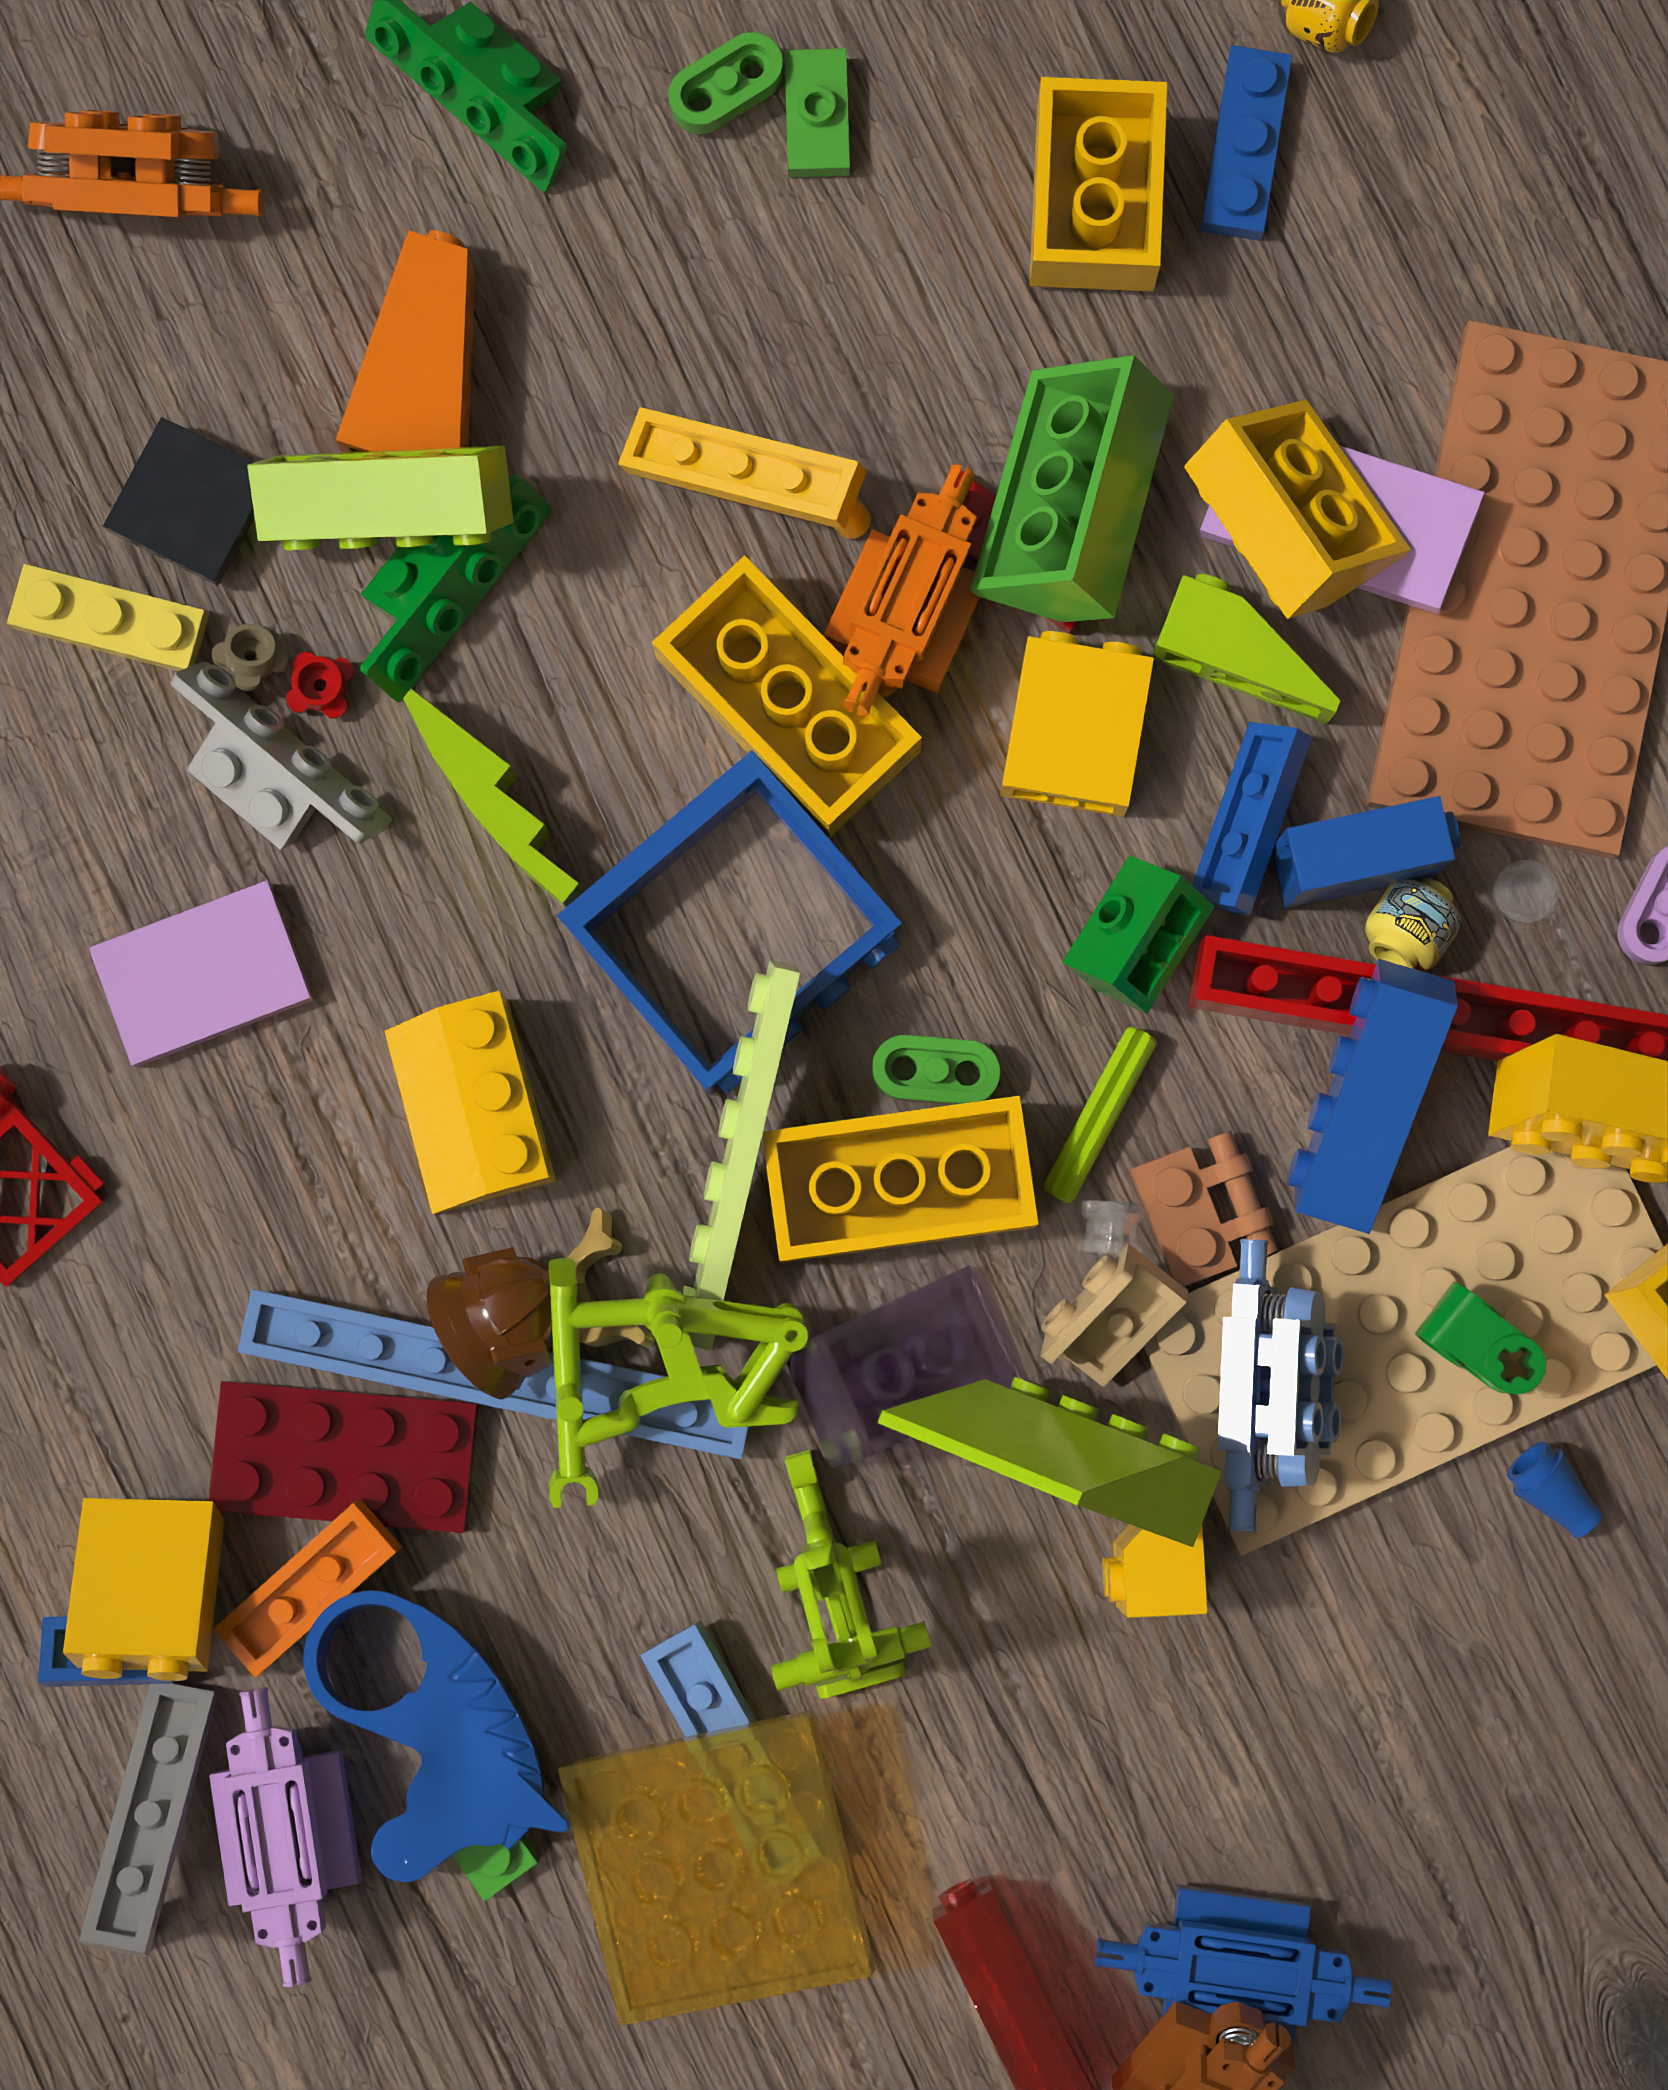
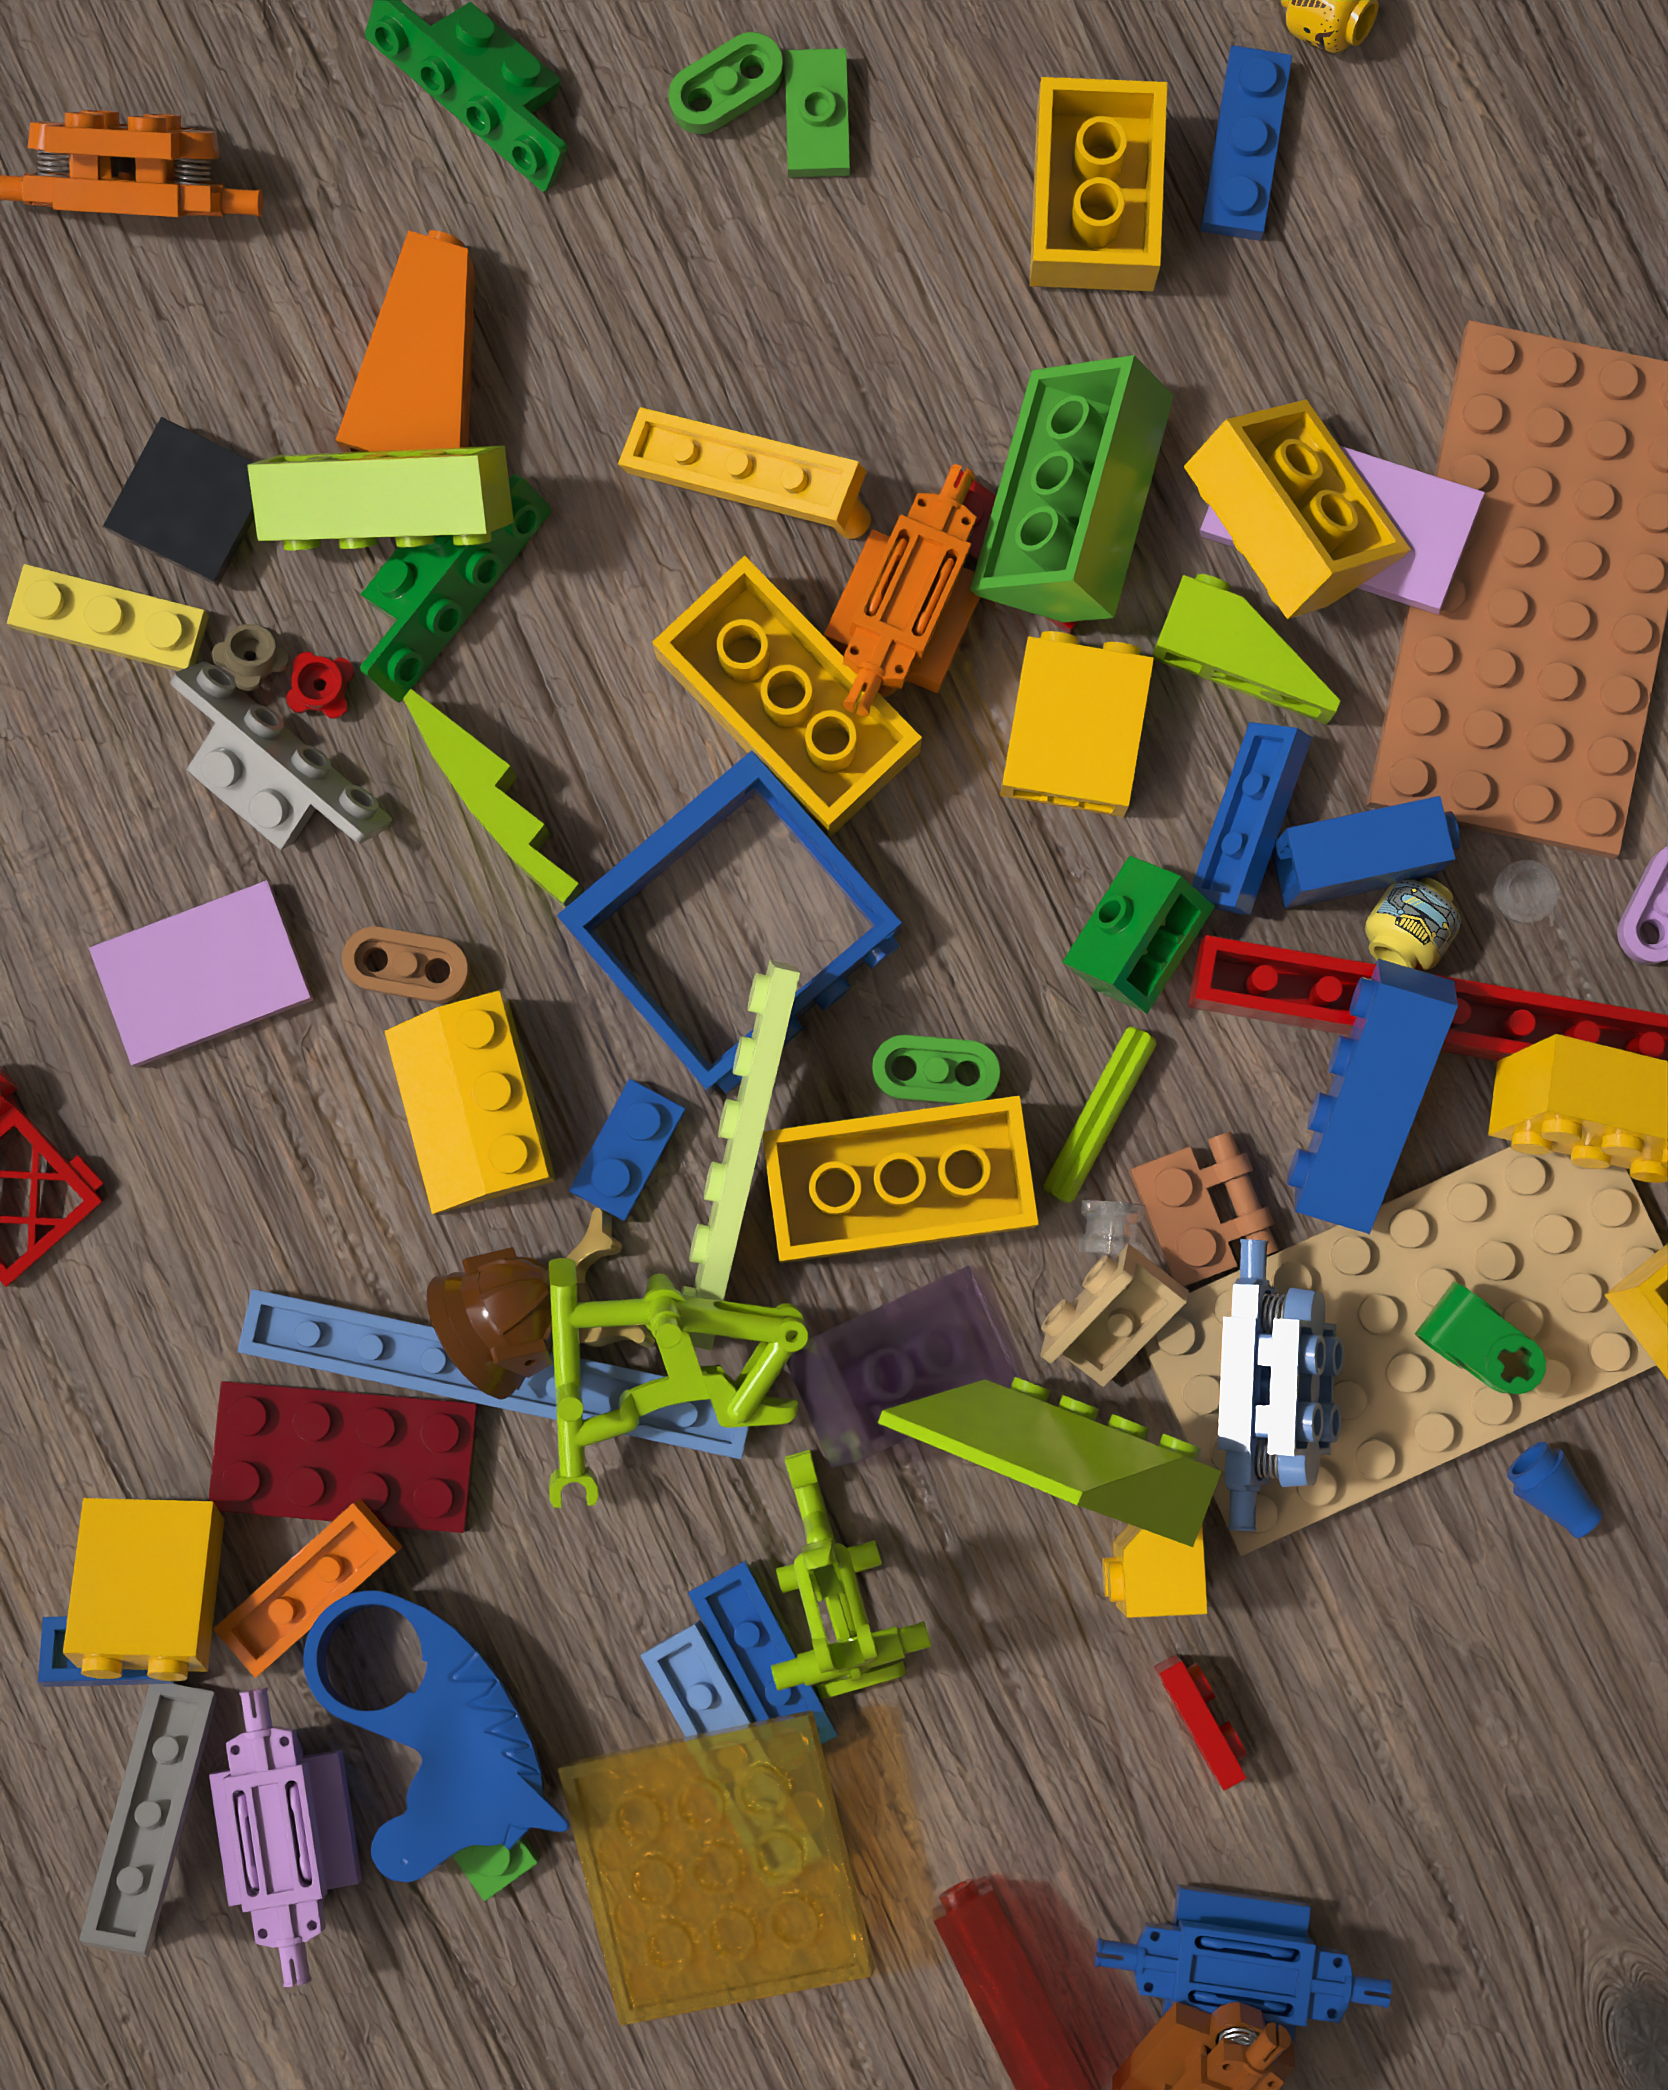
(408, 964): none -> medium nougat plate
(627, 1150): none -> blue plate
(751, 1642): none -> blue plate
(1216, 1743): none -> red plate

